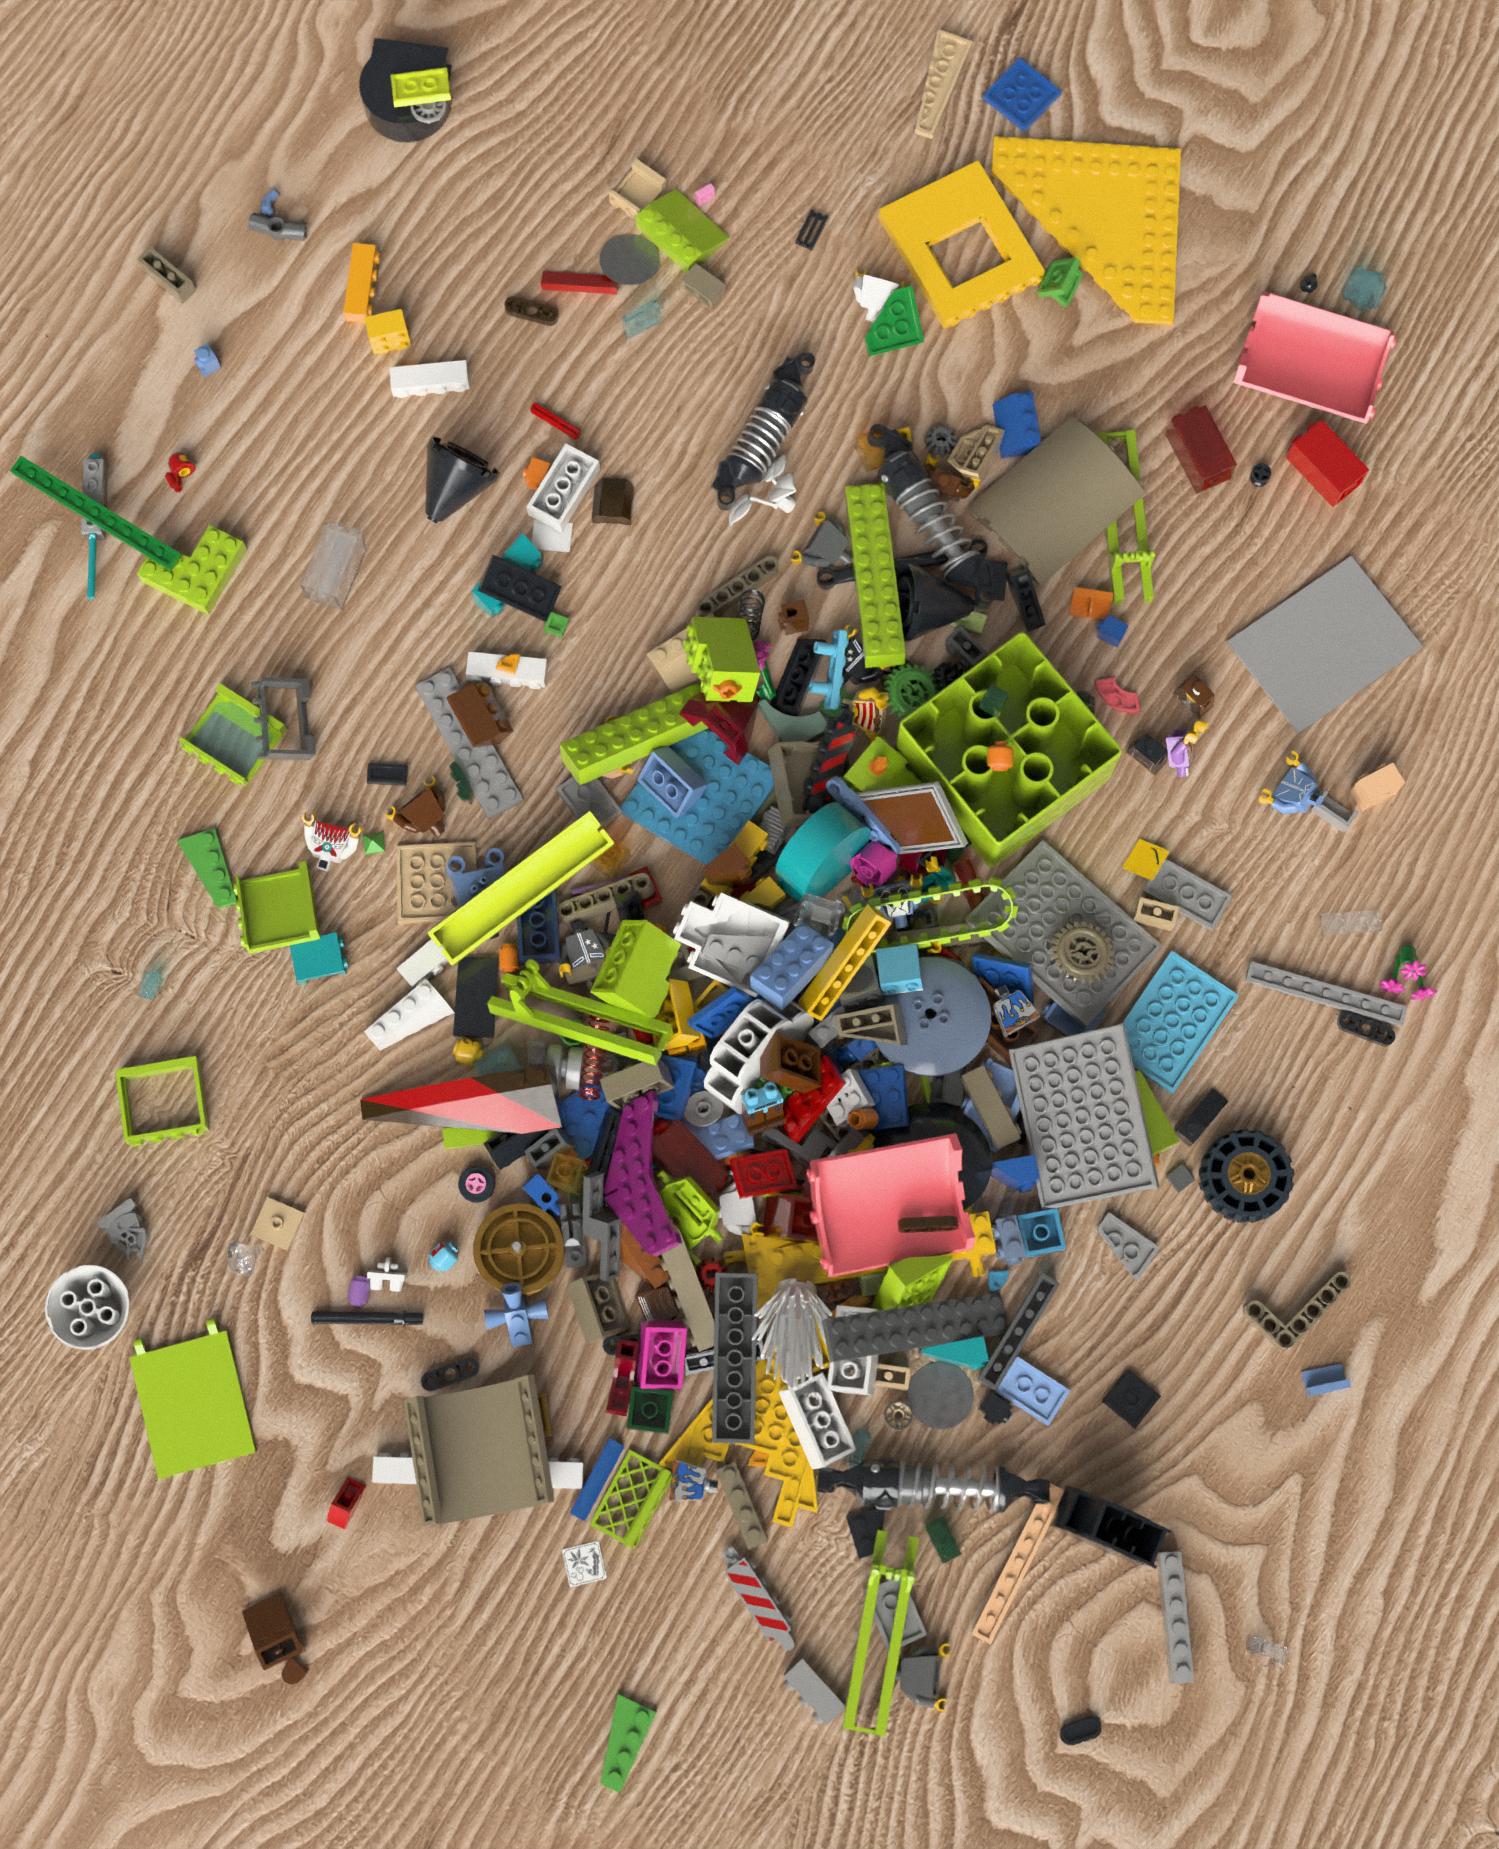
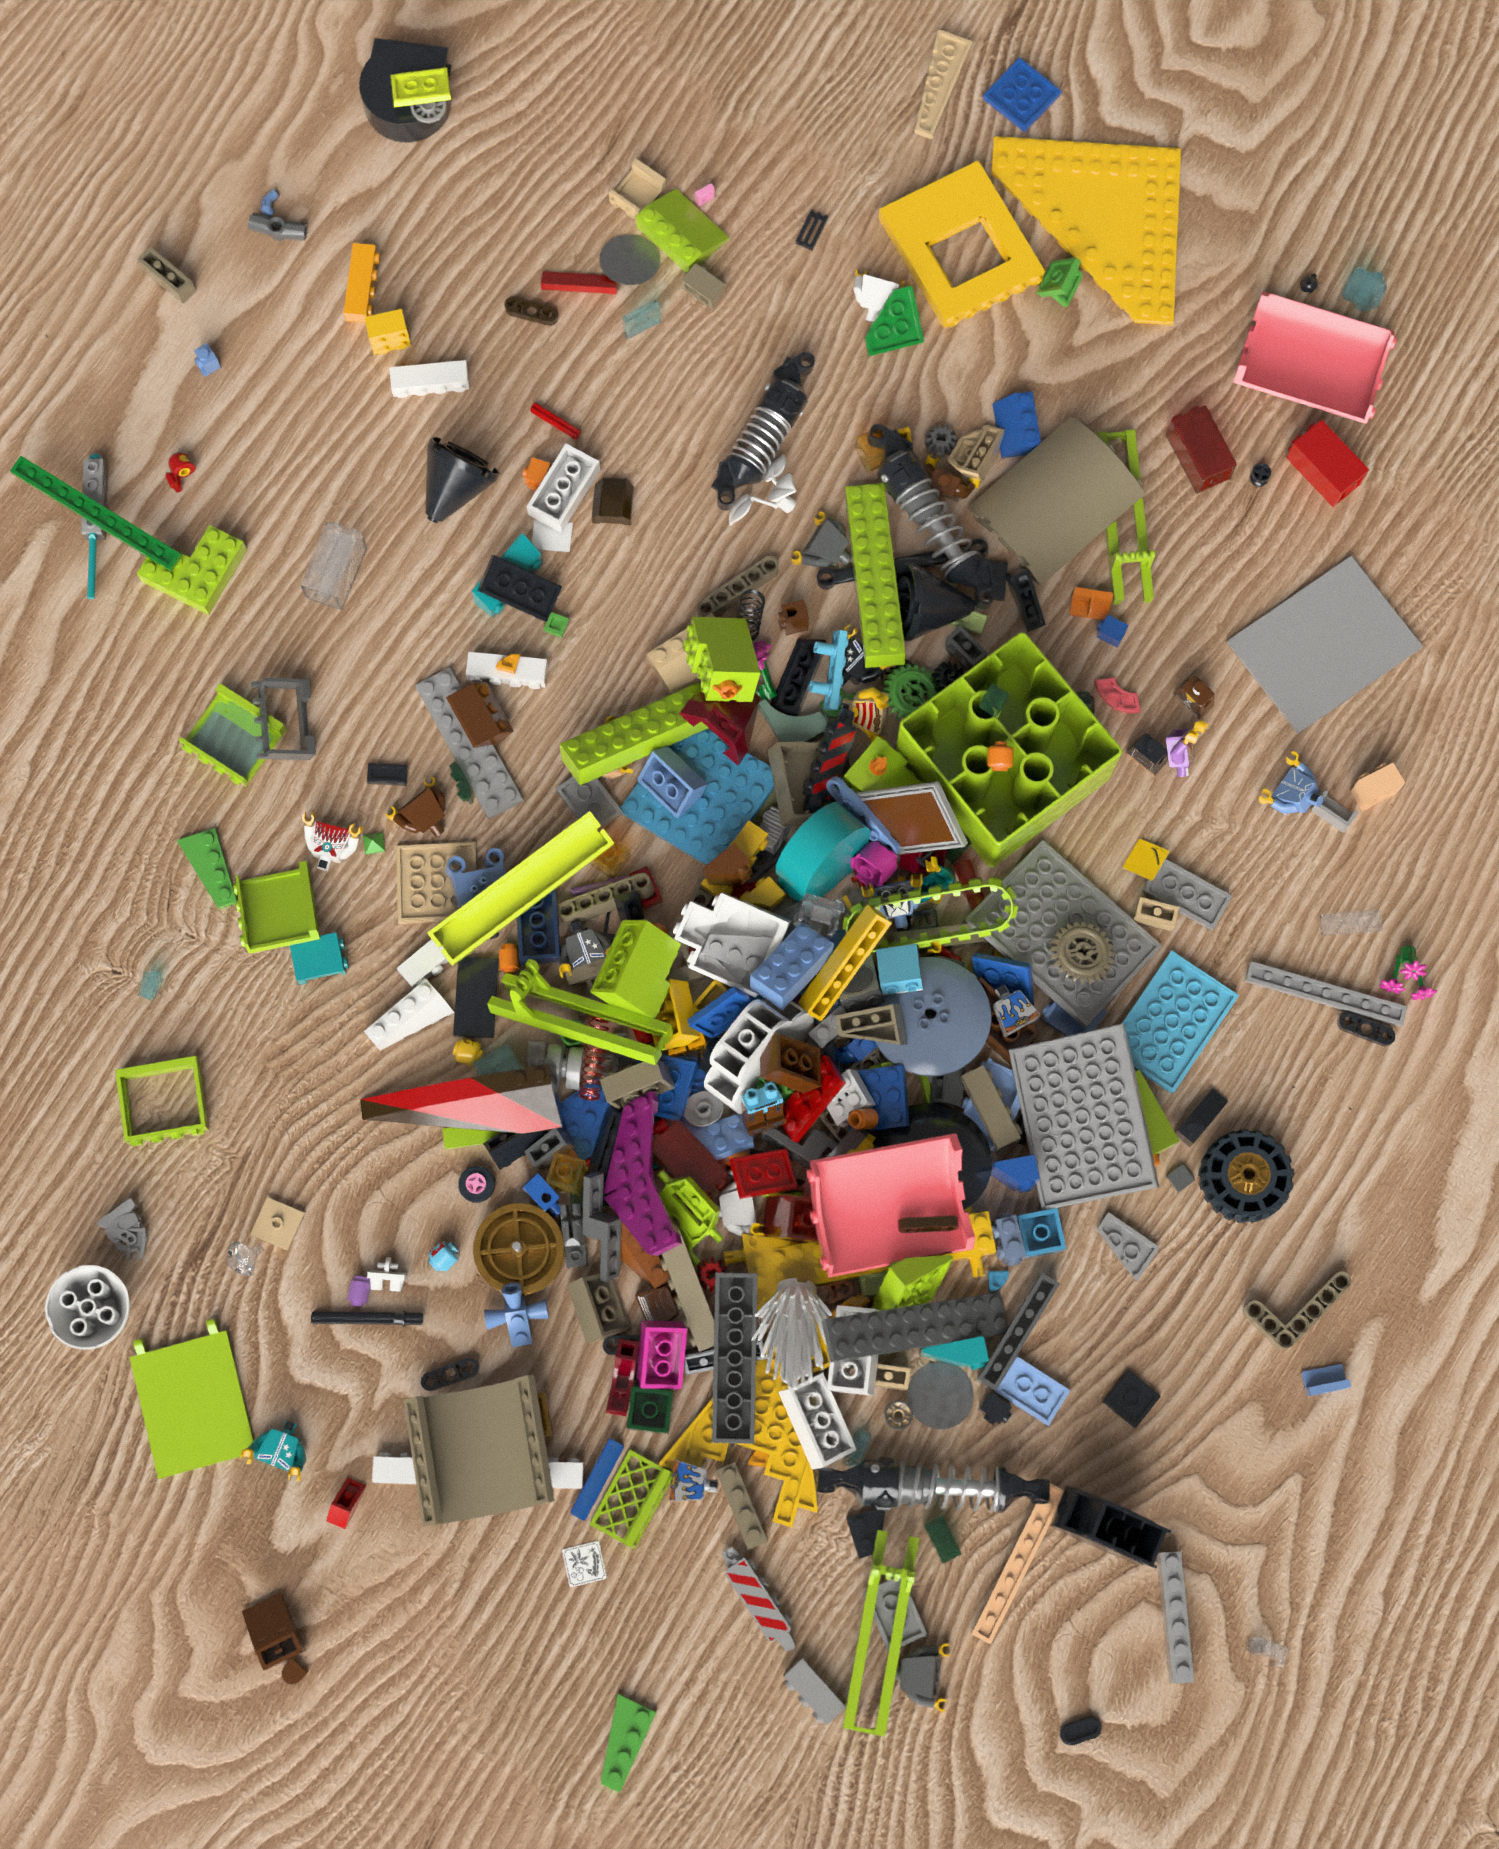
(279, 1450): none -> teal torso

